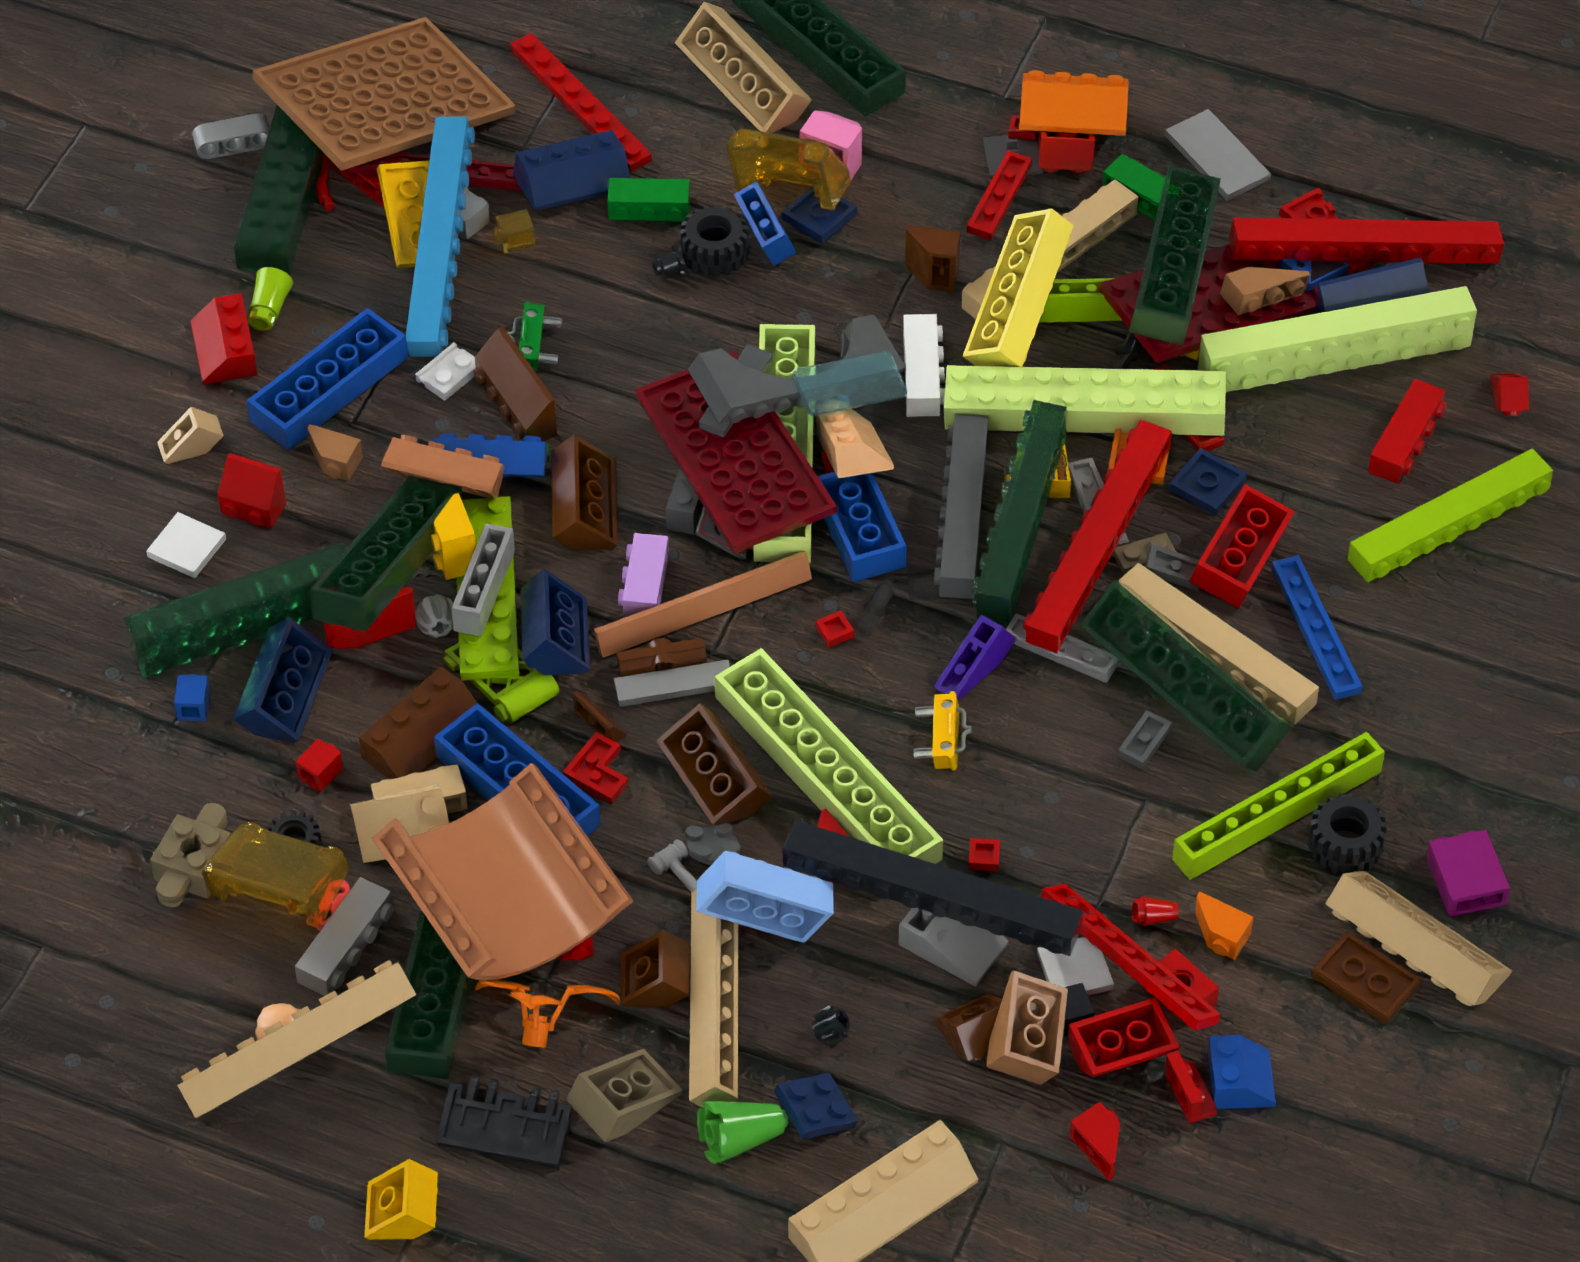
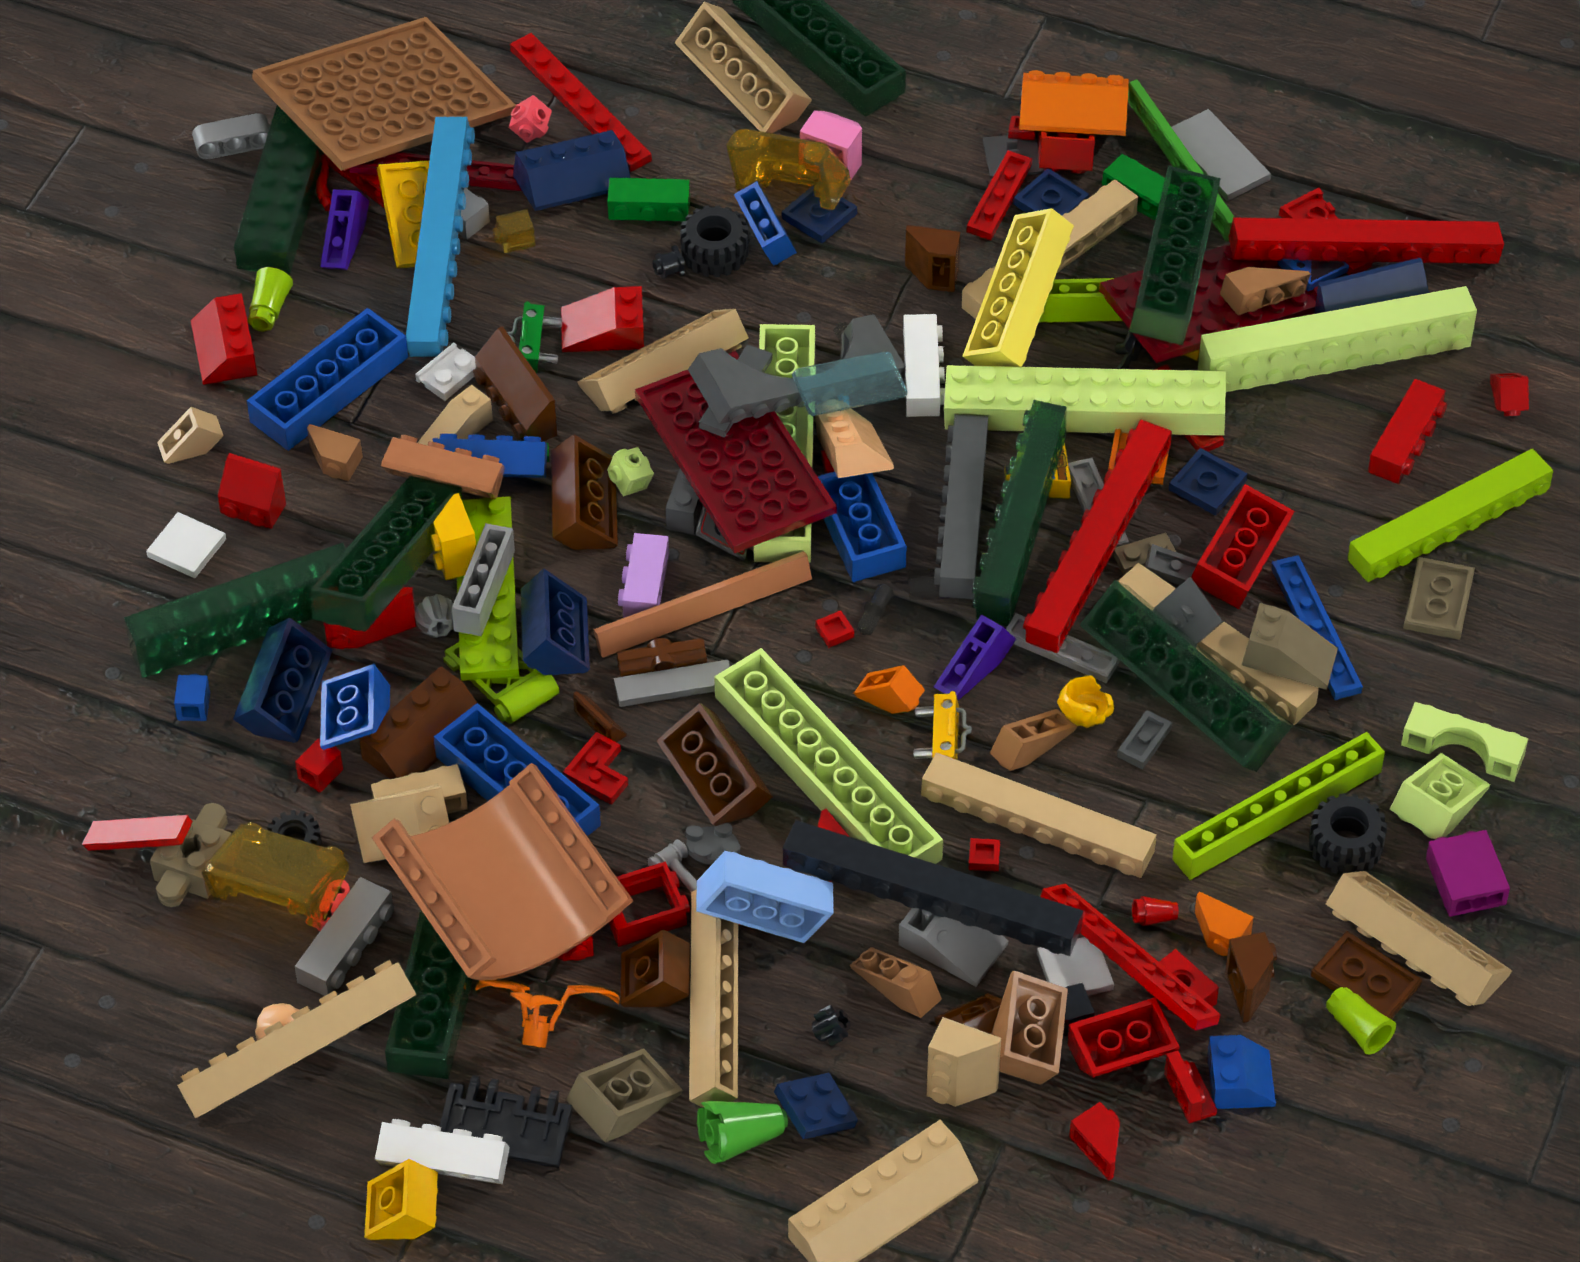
(137, 832): none -> tile
(344, 228): none -> dark purple slope
(353, 705): none -> blue slope
(446, 1153): none -> white brick
(462, 416): none -> tan slope
(530, 119): none -> coral brick
(604, 321): none -> red slope
(630, 471): none -> yellowish green brick
(642, 881): none -> red window
(667, 356): none -> tan slope
(891, 690): none -> orange slope
(898, 980): none -> medium nougat slope
(962, 1064): none -> tan slope
(1030, 738): none -> medium nougat slope
(1038, 815): none -> tan brick
(1049, 192): none -> dark blue plate
(1084, 702): none -> yellow hair
(1173, 147): none -> bright green tile
(1190, 611): none -> dark grey piece
(1250, 971): none -> reddish brown slope
(1289, 648): none -> dark tan slope
(1361, 1020): none -> lime plant
(1432, 728): none -> yellowish green arch
(1438, 796): none -> yellowish green slope
(1439, 598): none -> dark tan tile

